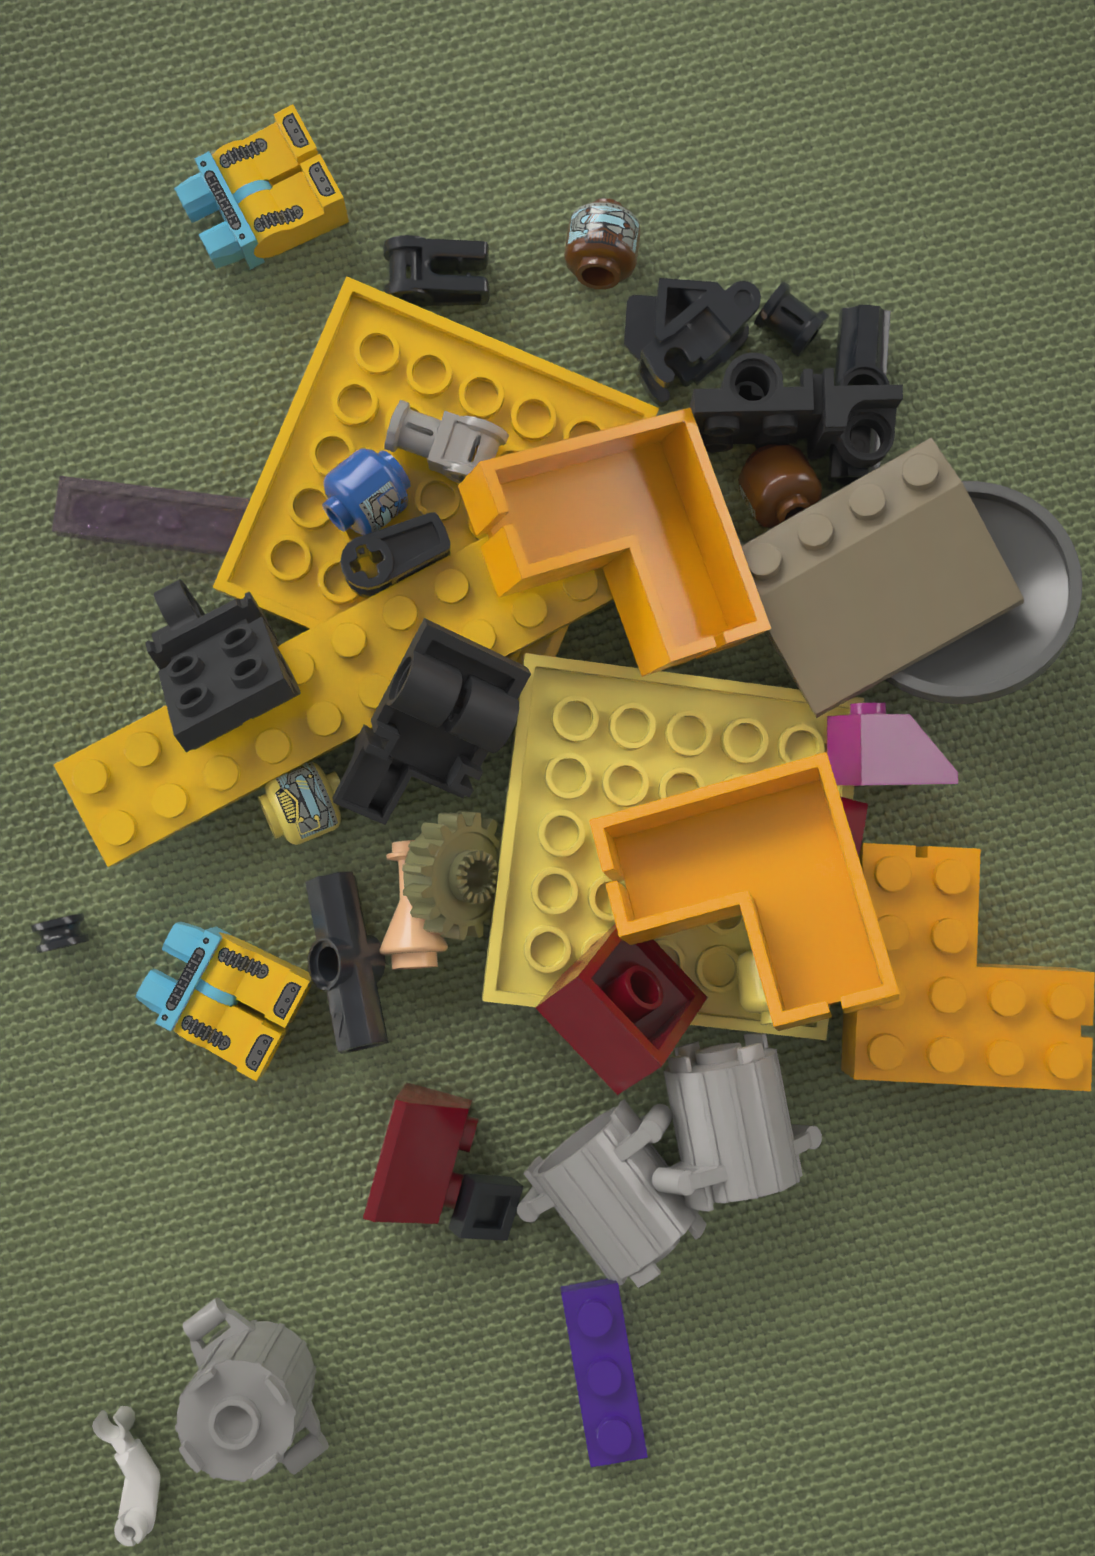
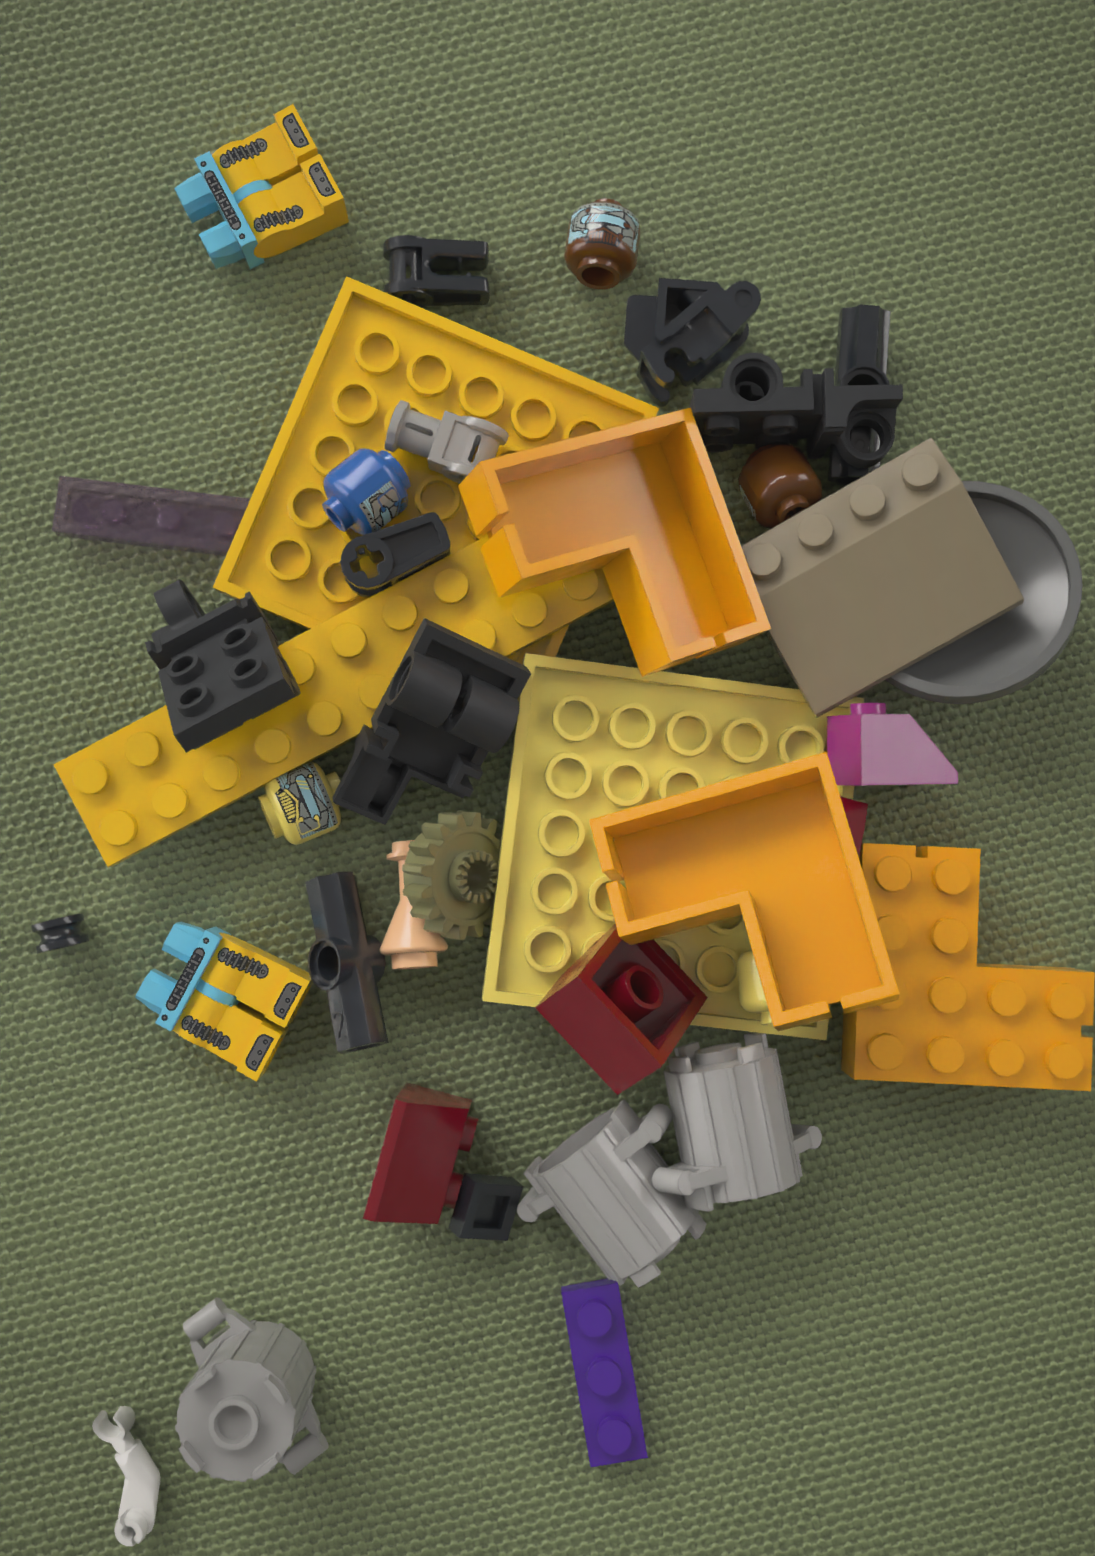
(791, 319): black bush -> none

